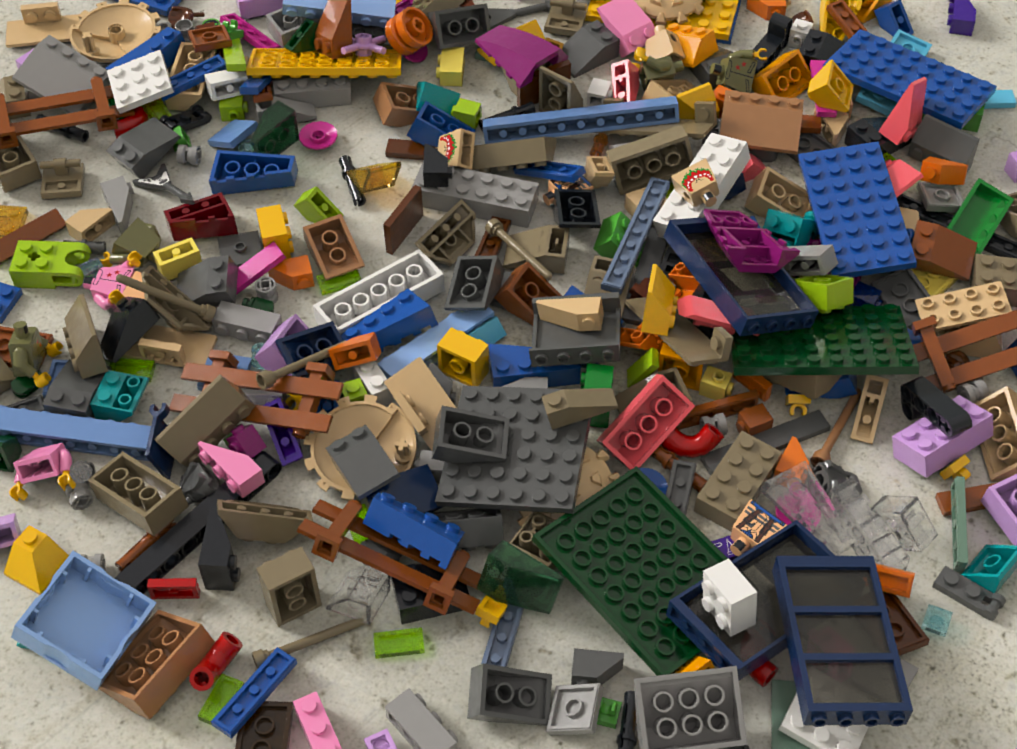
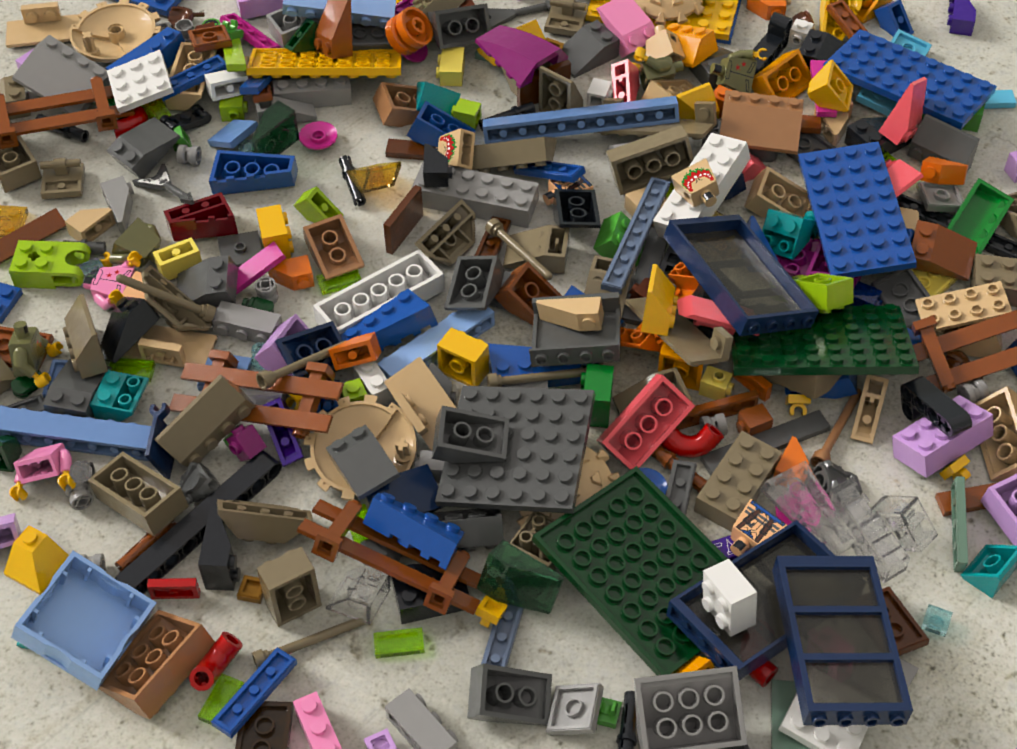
(237, 469): bright pink slope -> none
(250, 590): none -> pearl gold tile
(364, 45): lavender bar -> none
(490, 331): medium azure tile -> none
(495, 380): none -> dark tan piece
(577, 404): dark tan slope -> none
(595, 666): dark grey slope -> none
(598, 171): tan slope -> none
(600, 141): clear orange pin -> none
(643, 367): lime tile -> none
(746, 245): magenta wedge -> none
(812, 260): light grey brick -> none
(895, 580): orange tile -> none
(969, 593): dark grey plate -> none

